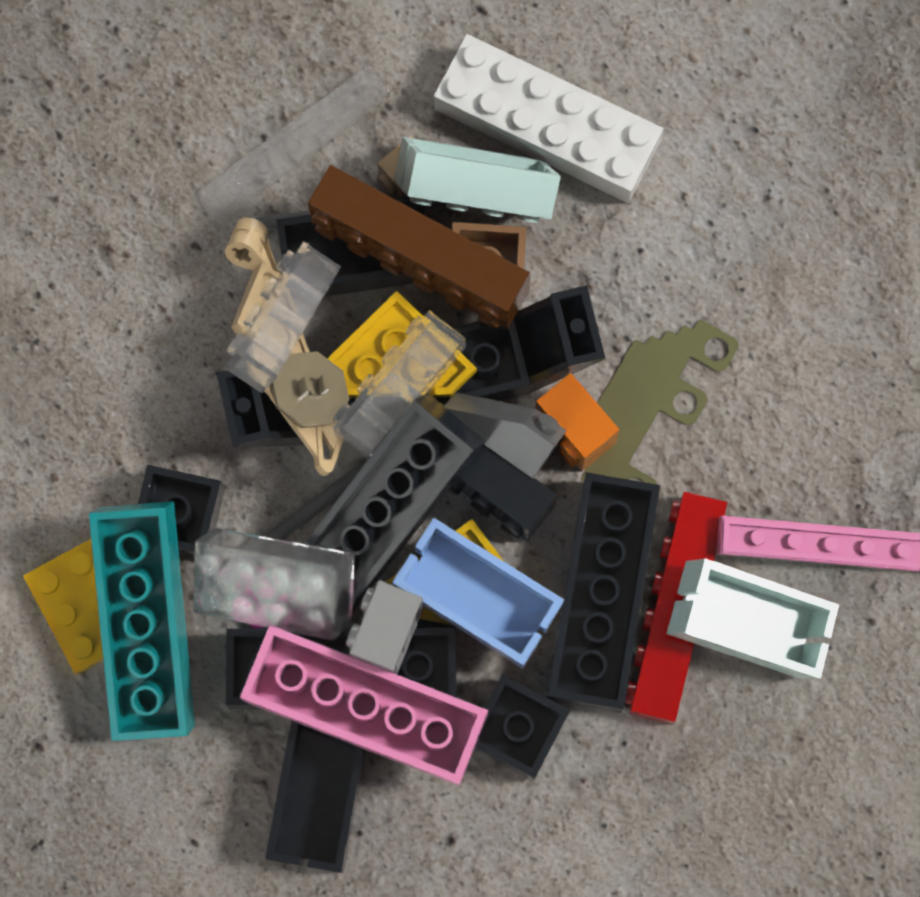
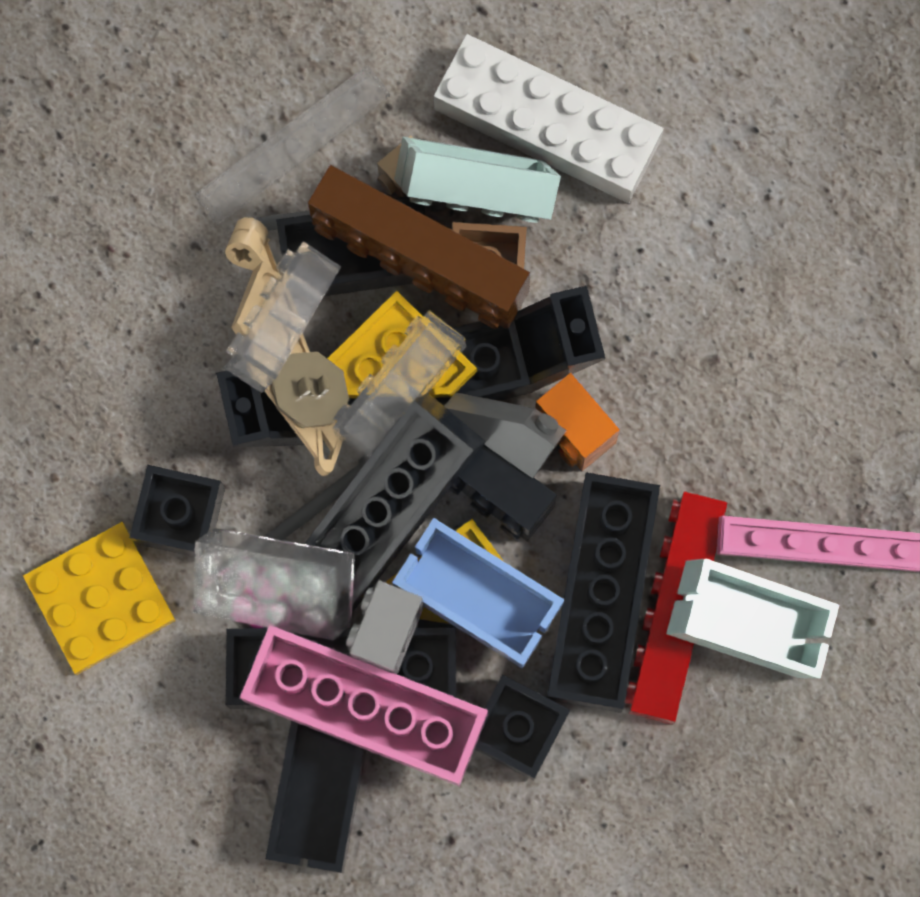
(142, 621): teal brick -> none
(649, 383): olive piece -> none

